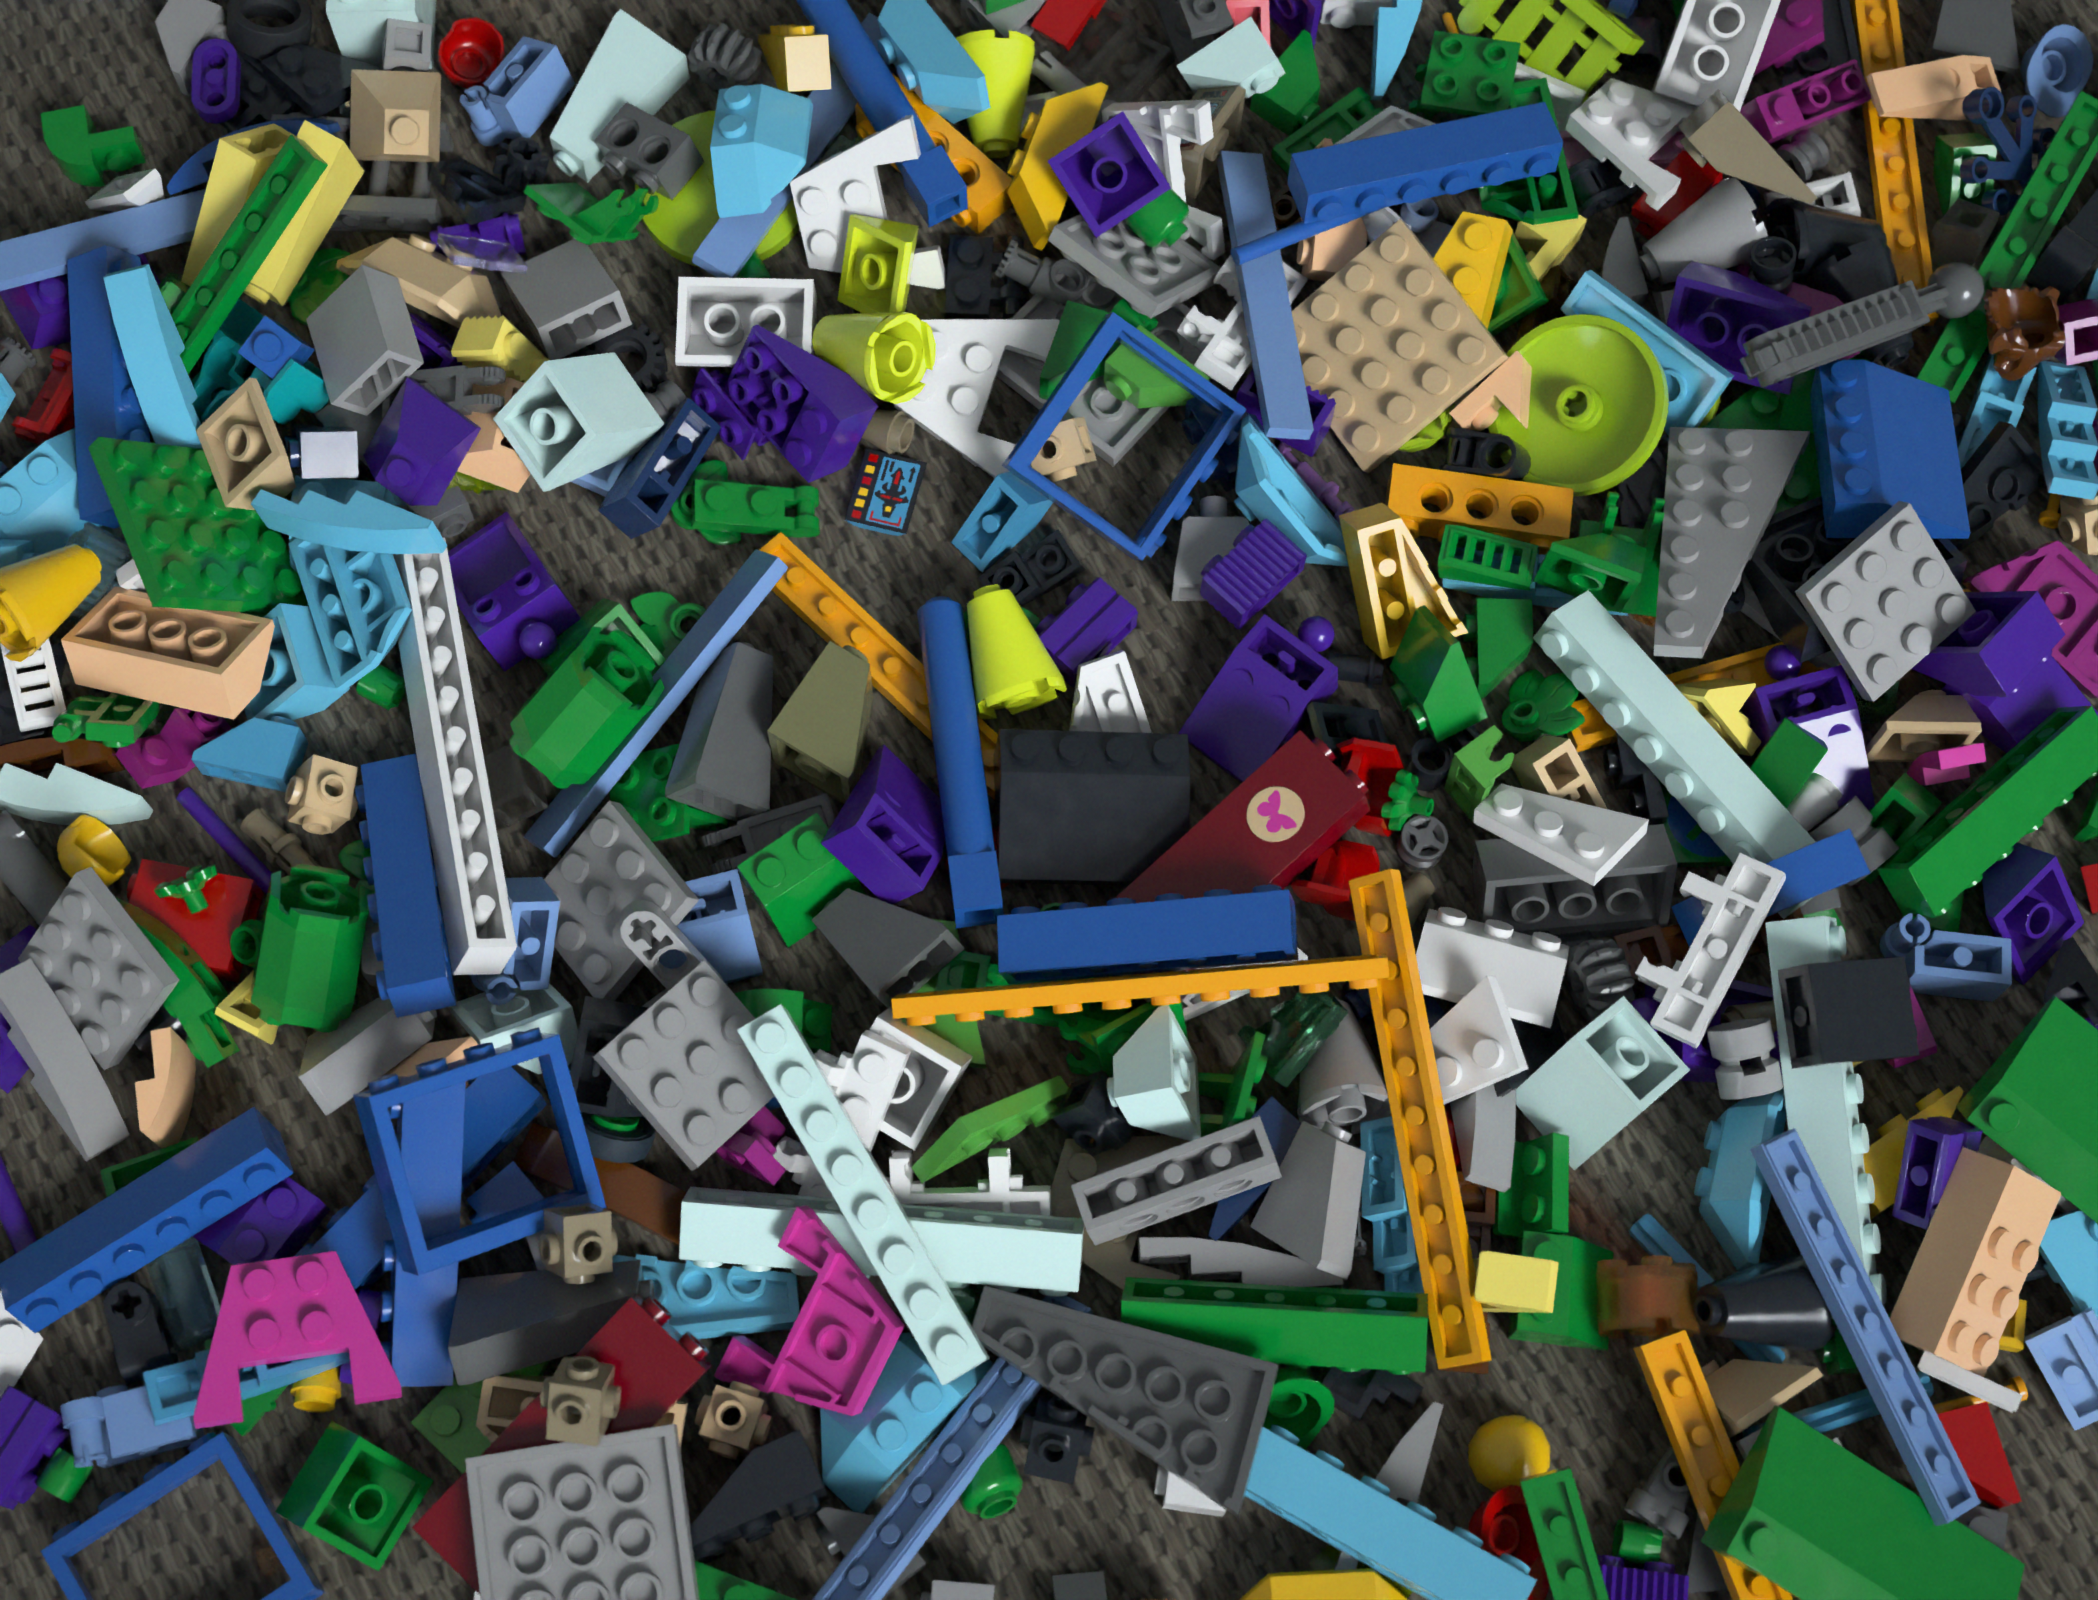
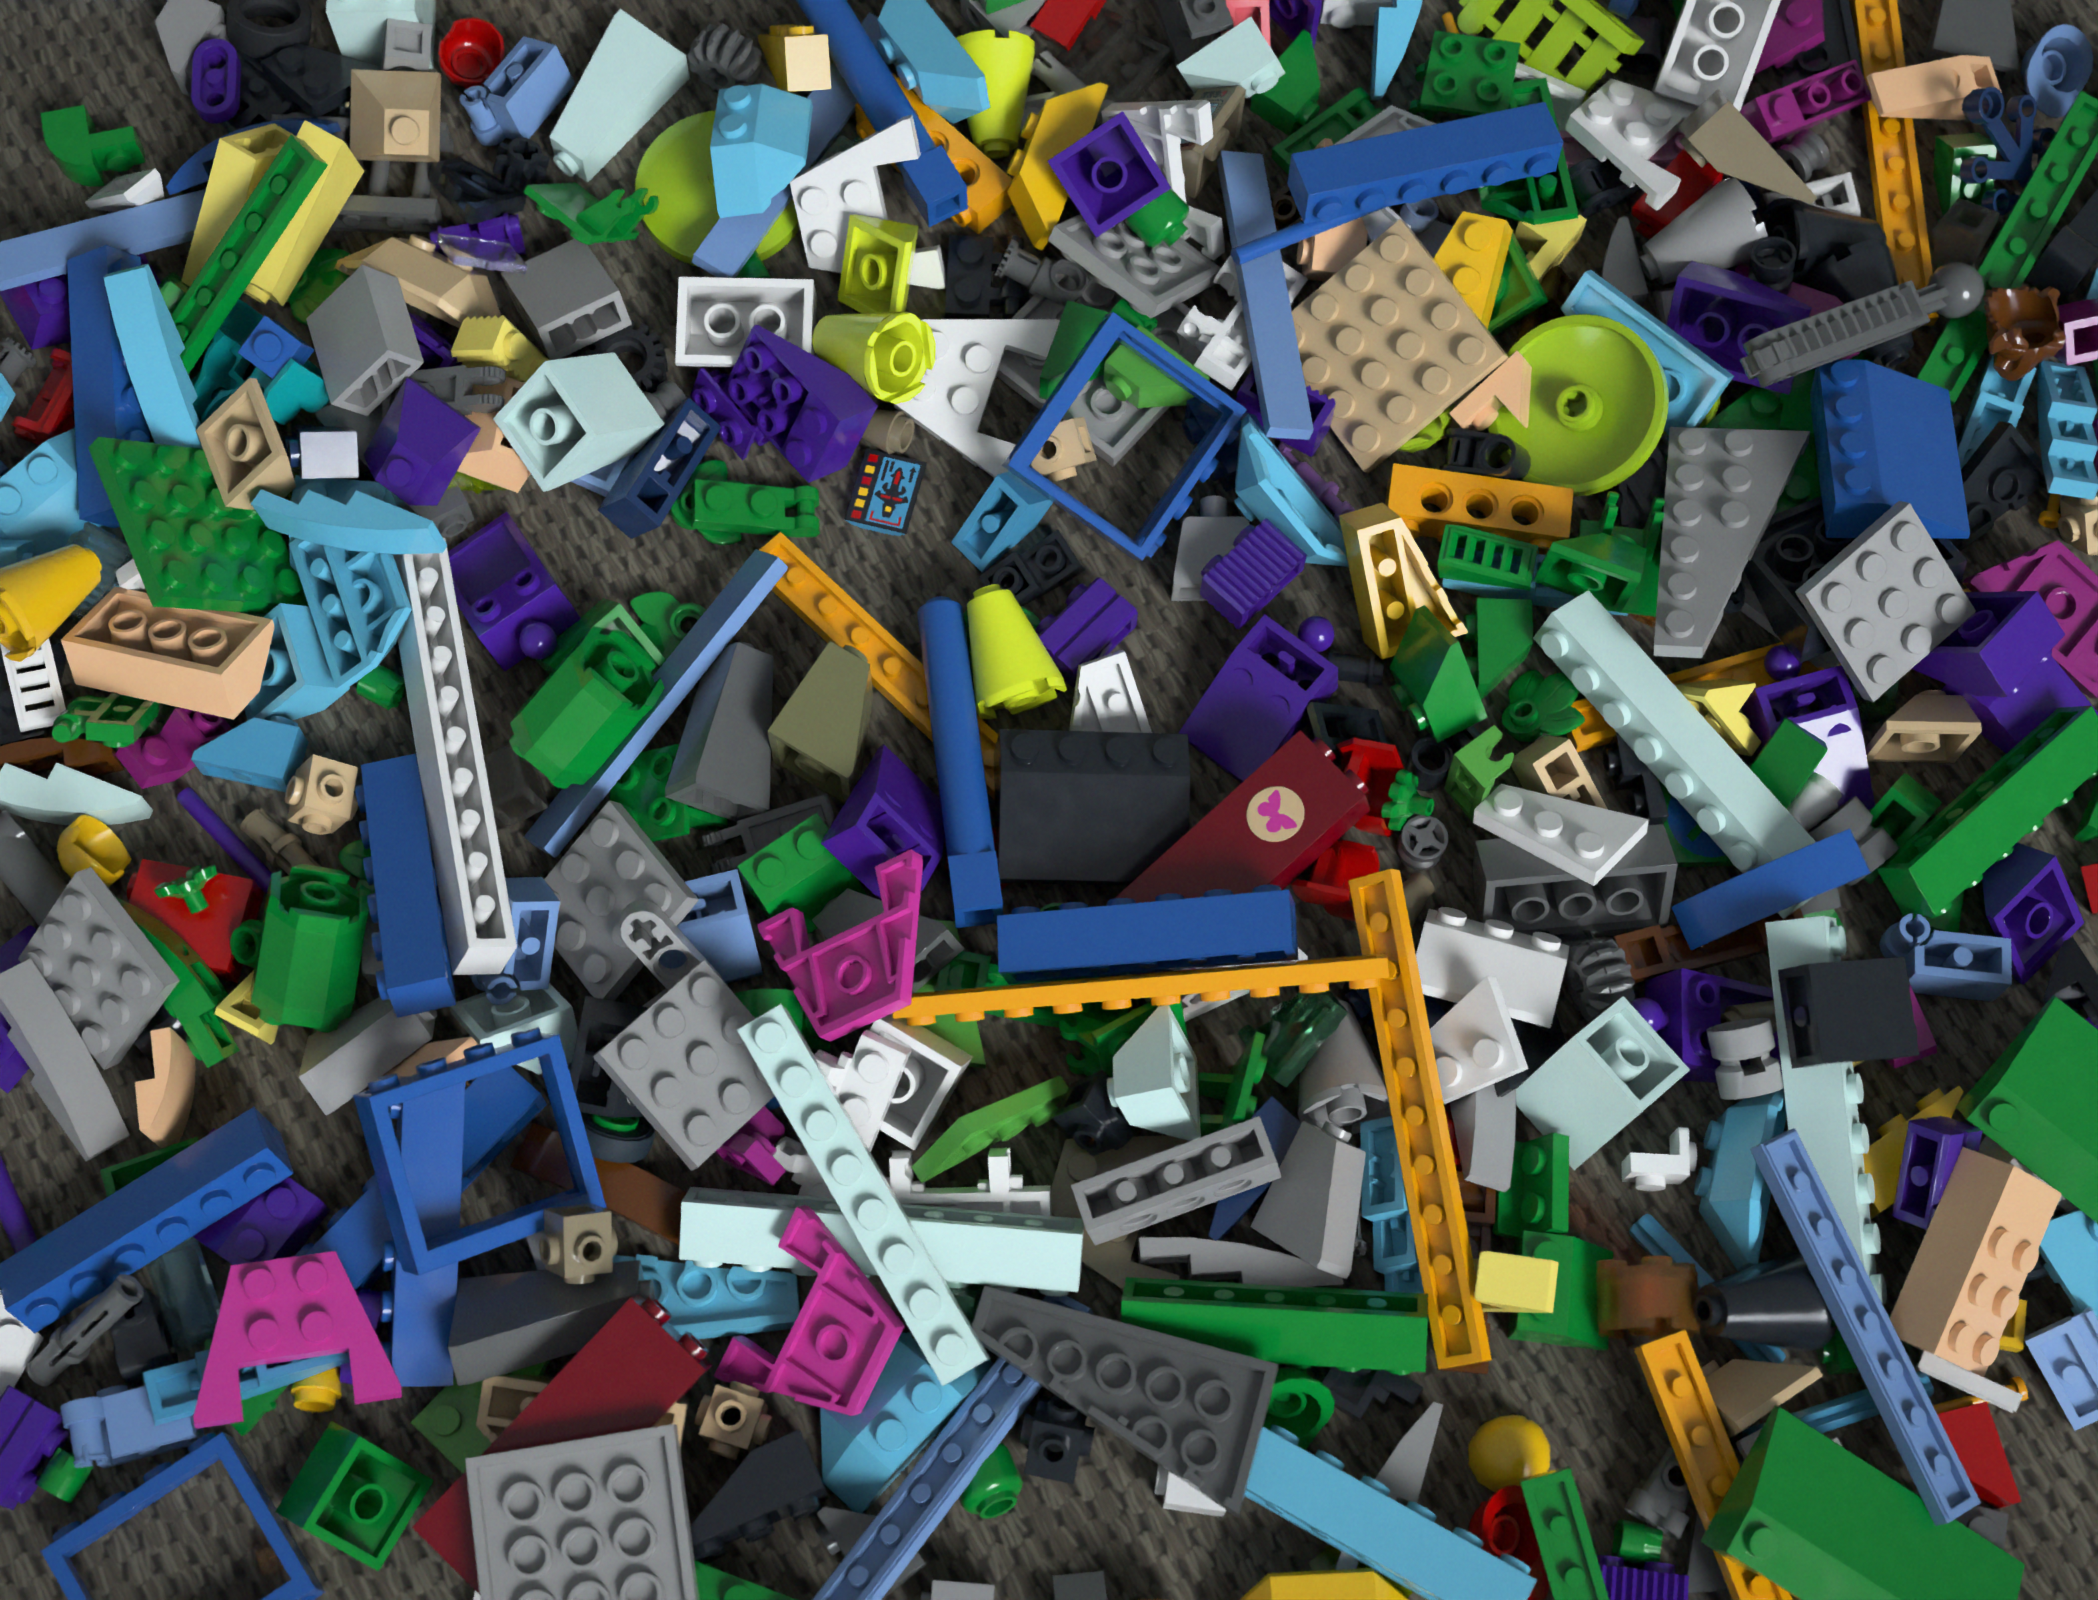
(53, 1359): none -> dark grey pin
(502, 1194): blue brick -> none
(580, 1400): dark tan brick -> none
(648, 151): dark grey brick -> none
(861, 970): none -> dark pink wing
(1656, 1170): none -> white bracket
(1733, 917): white hinge -> none
(1946, 764): dark pink slope -> none

